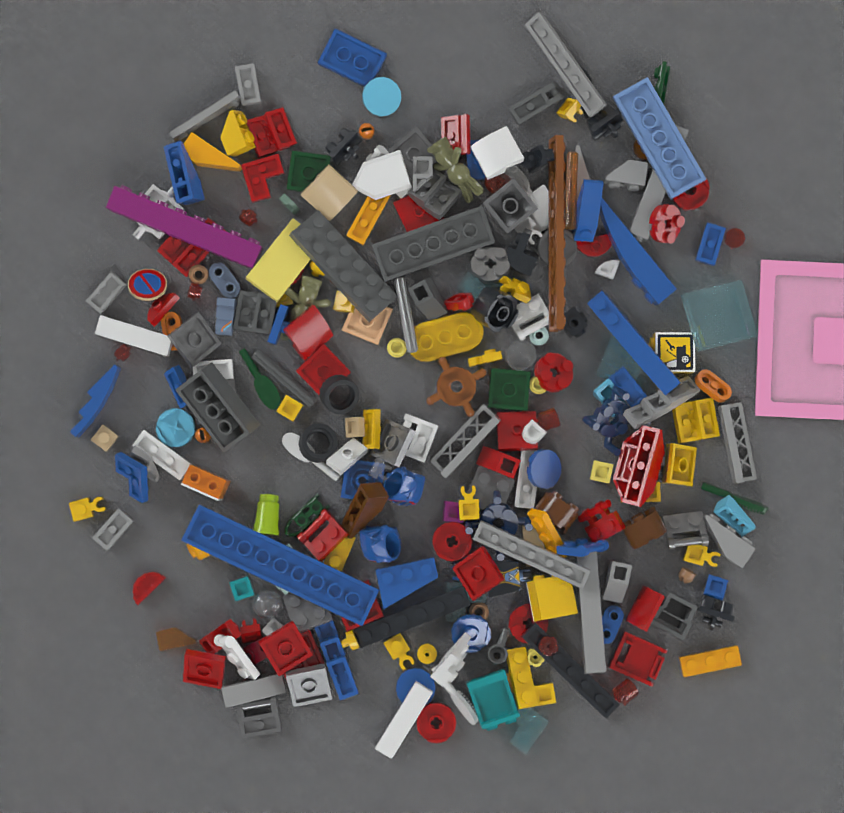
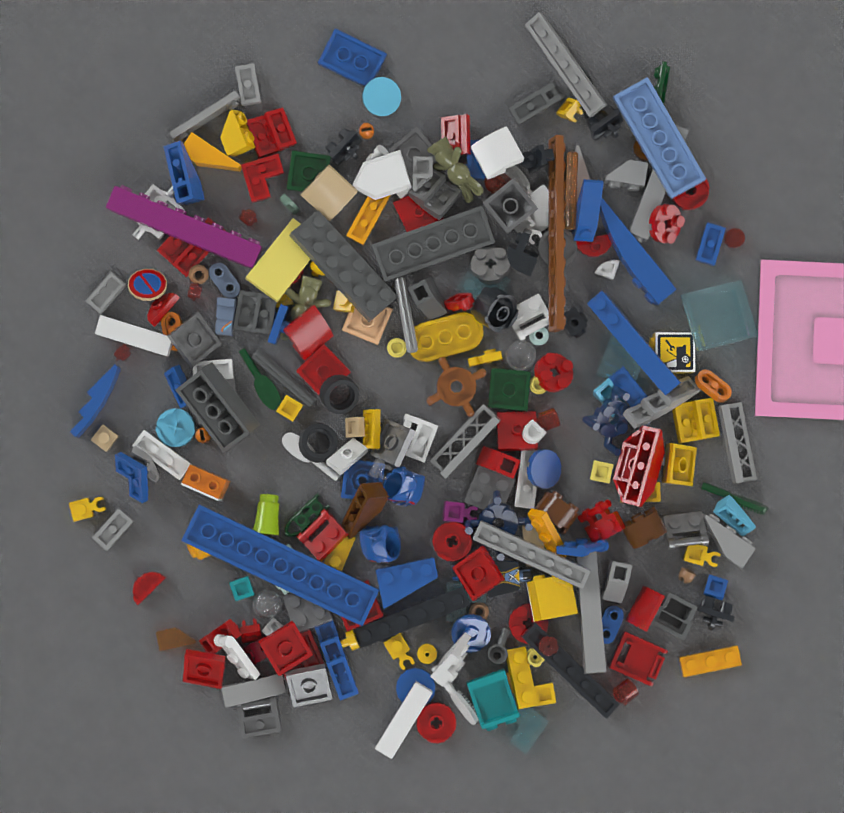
(469, 507): yellow plate -> none
(519, 289): yellow plate -> none

